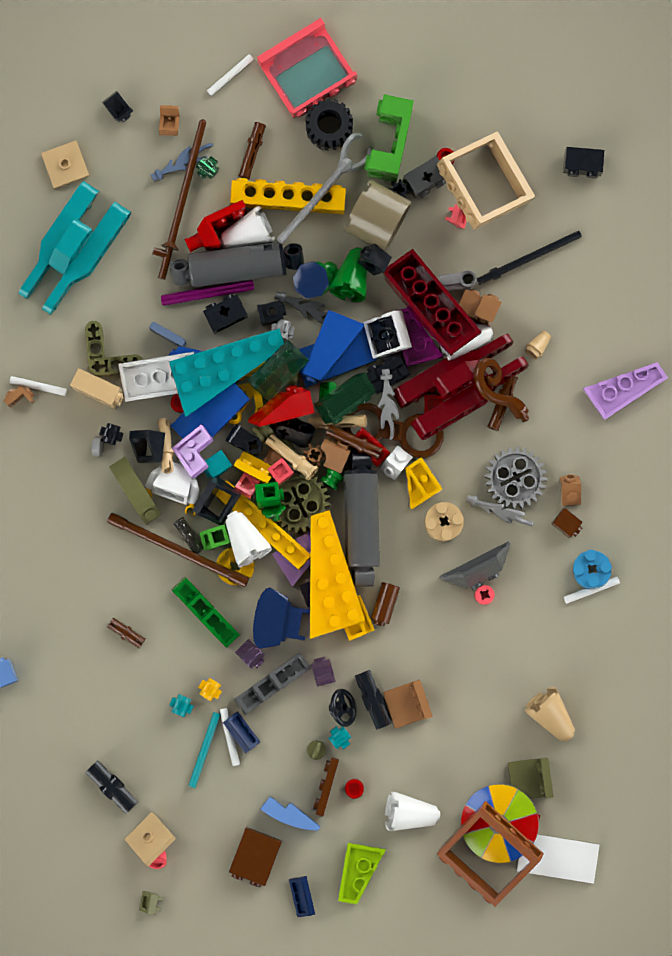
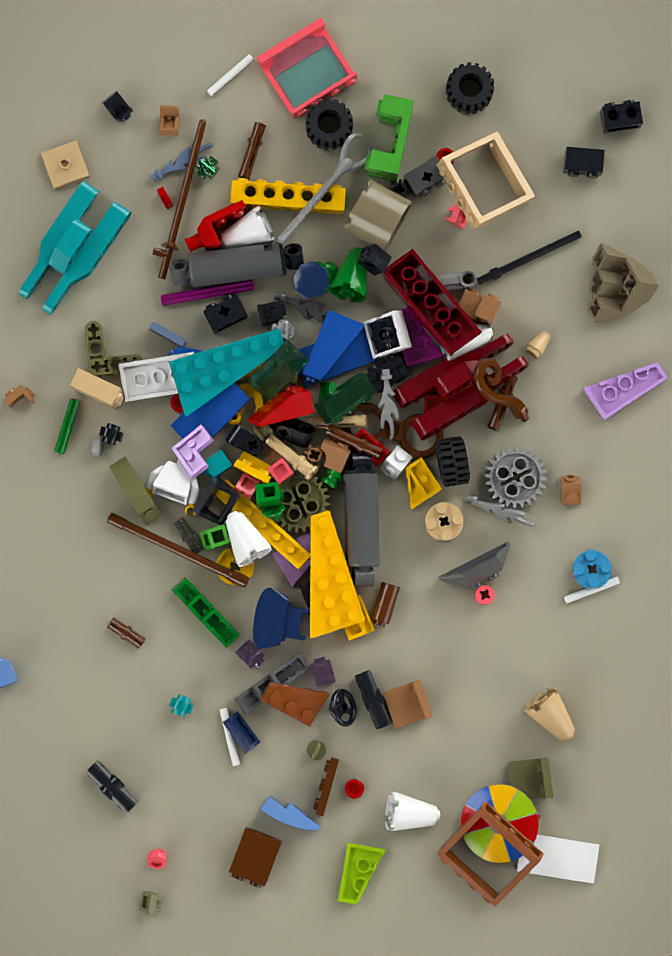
(38, 386): white bar -> none
(67, 426): none -> green axle
(139, 444): black tile -> none
(150, 838): tan plate -> none
(164, 197): none -> red tile
(167, 462): tan pin -> none
(204, 750): teal bar -> none
(210, 689): yellow gear -> none
(294, 701): none -> dark orange wing
(302, 896): dark blue plate -> none
(339, 737): teal gear -> none
(452, 461): none -> black tyre
(474, 73): none -> black tyre
(567, 523): reddish brown brick -> none
(618, 284): none -> dark tan brick
(622, 121): none -> black brick

